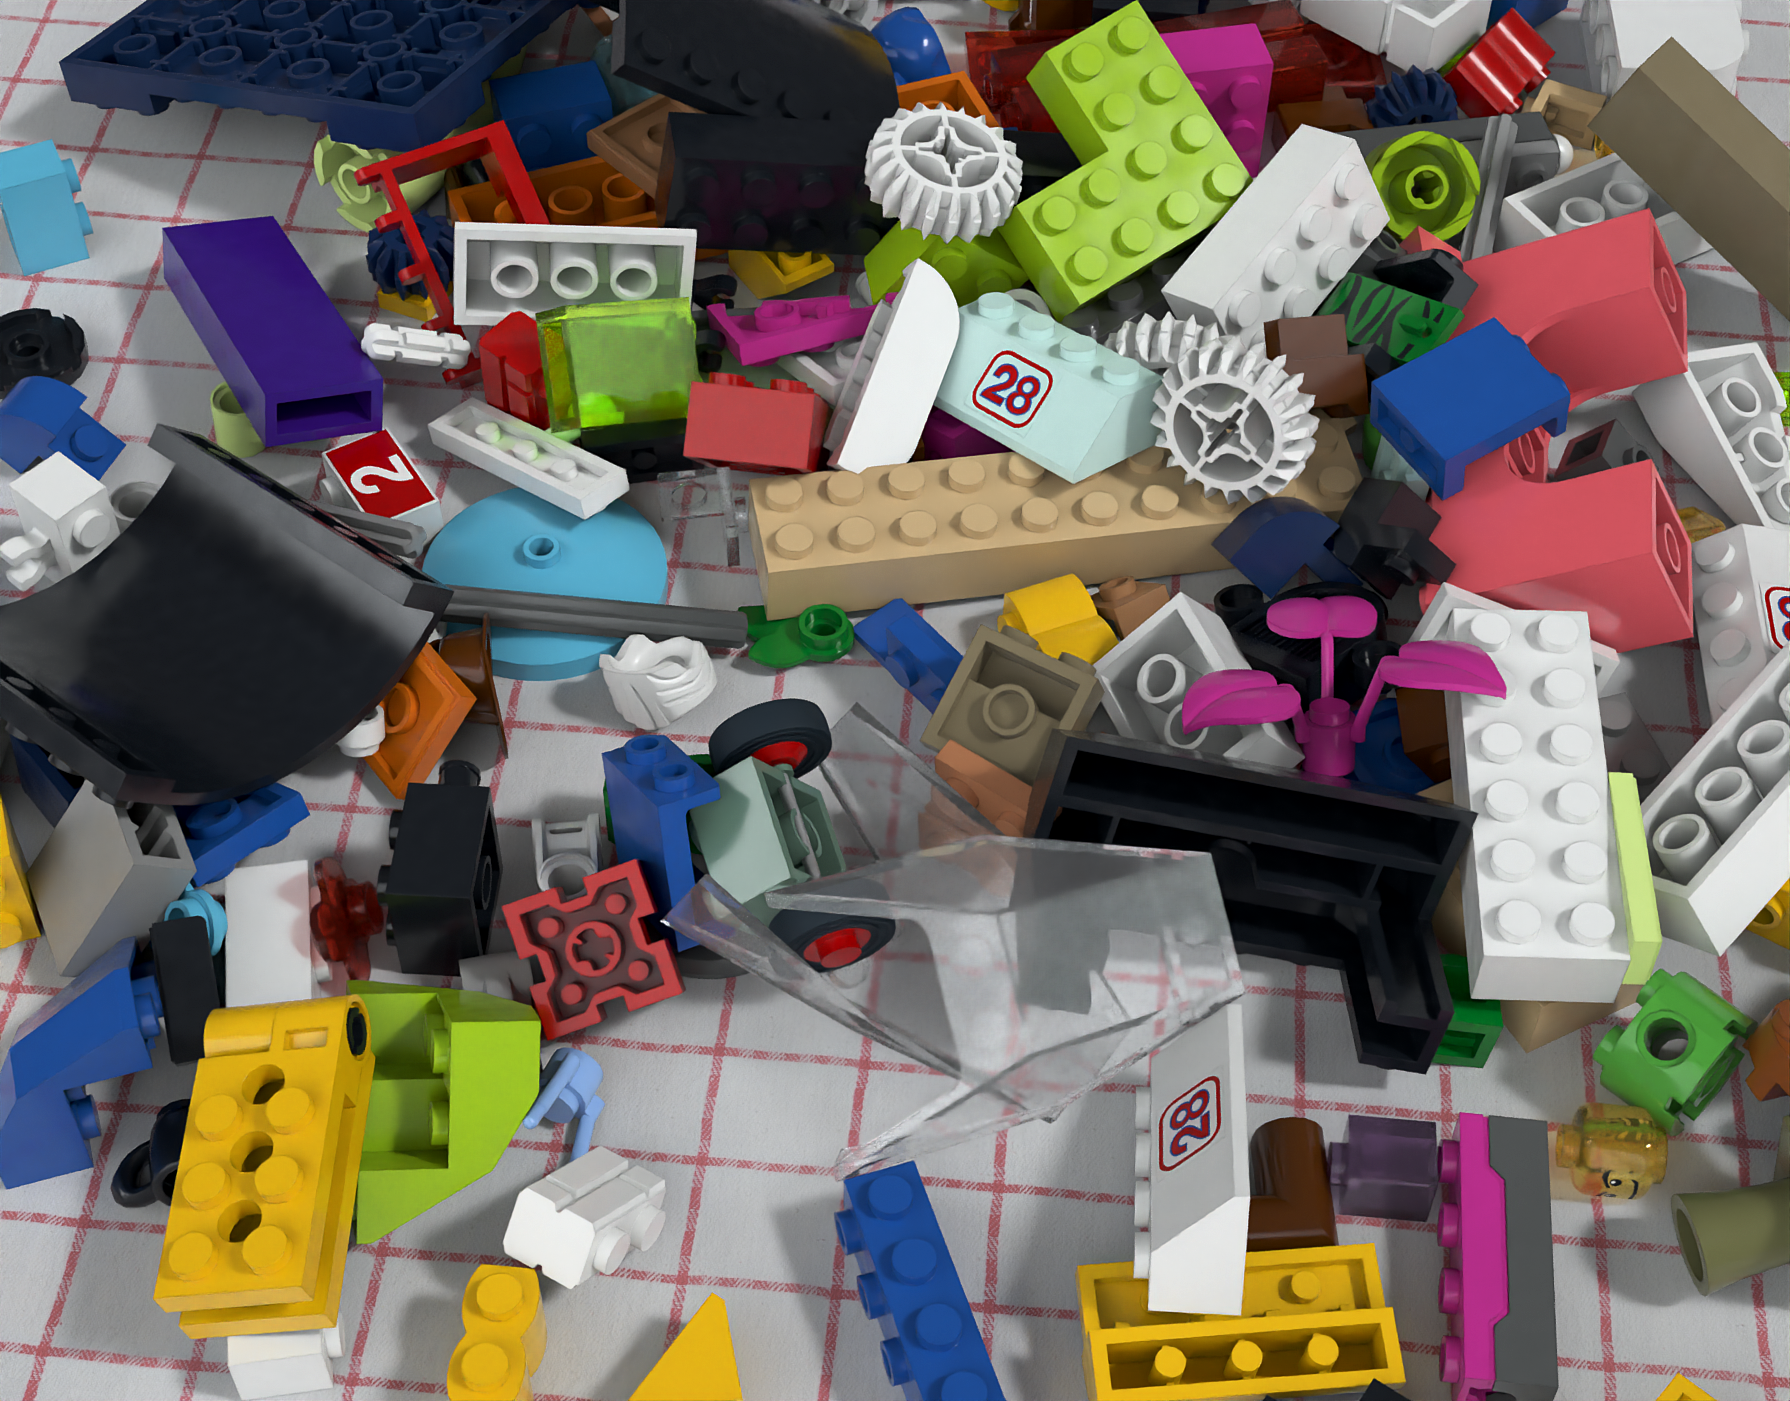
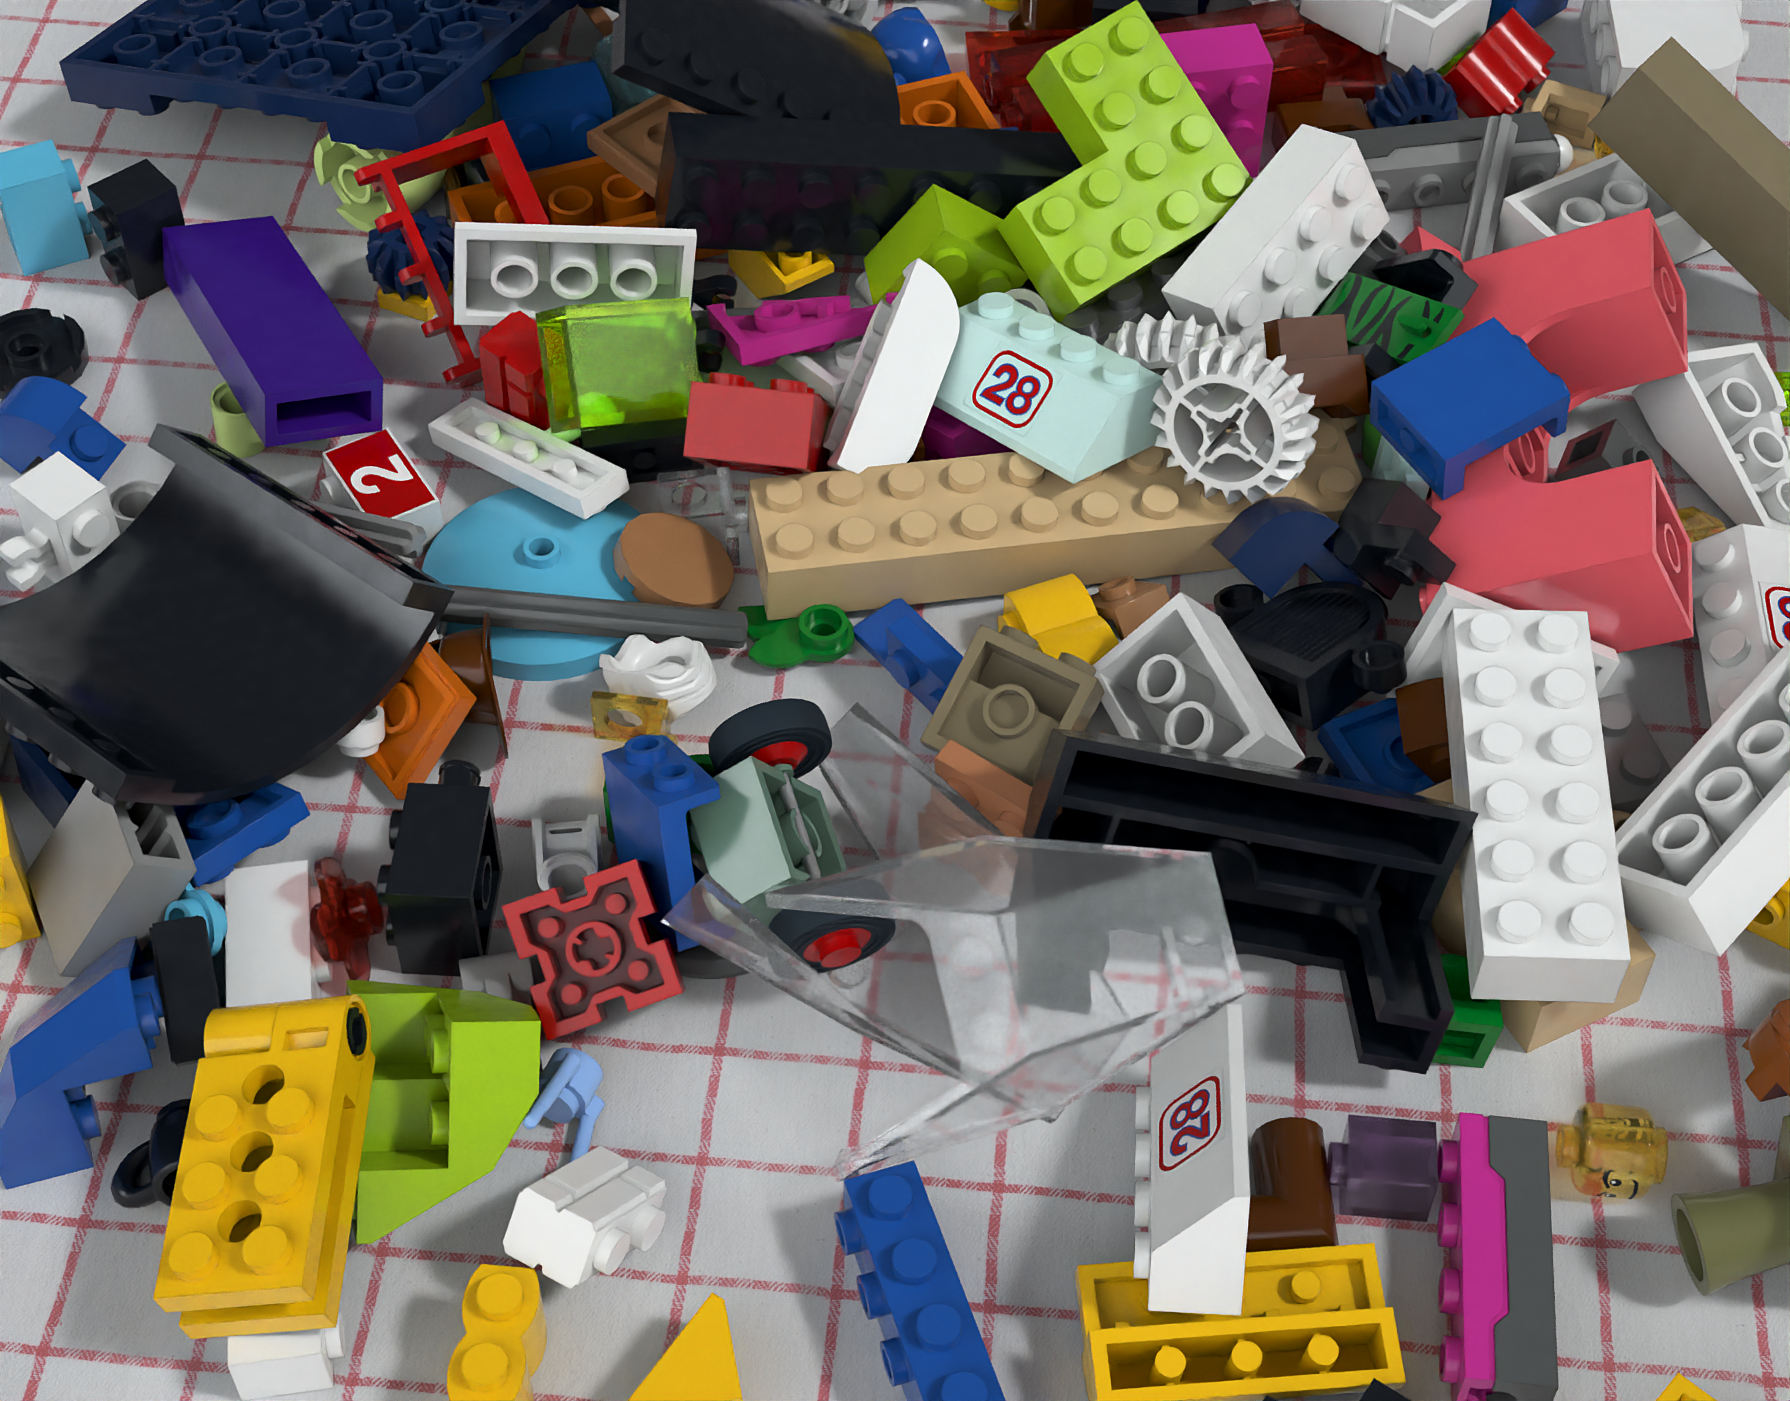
(129, 221): none -> black brick
(415, 346): white axle -> none
(651, 711): none -> clear yellow bracket
(673, 562): none -> medium nougat tile
(943, 172): white gear -> none
(1329, 726): dark pink plant -> none
(1446, 178): lime brick -> none
(1636, 879): yellowish green tile -> none
(1674, 1010): bright green brick -> none

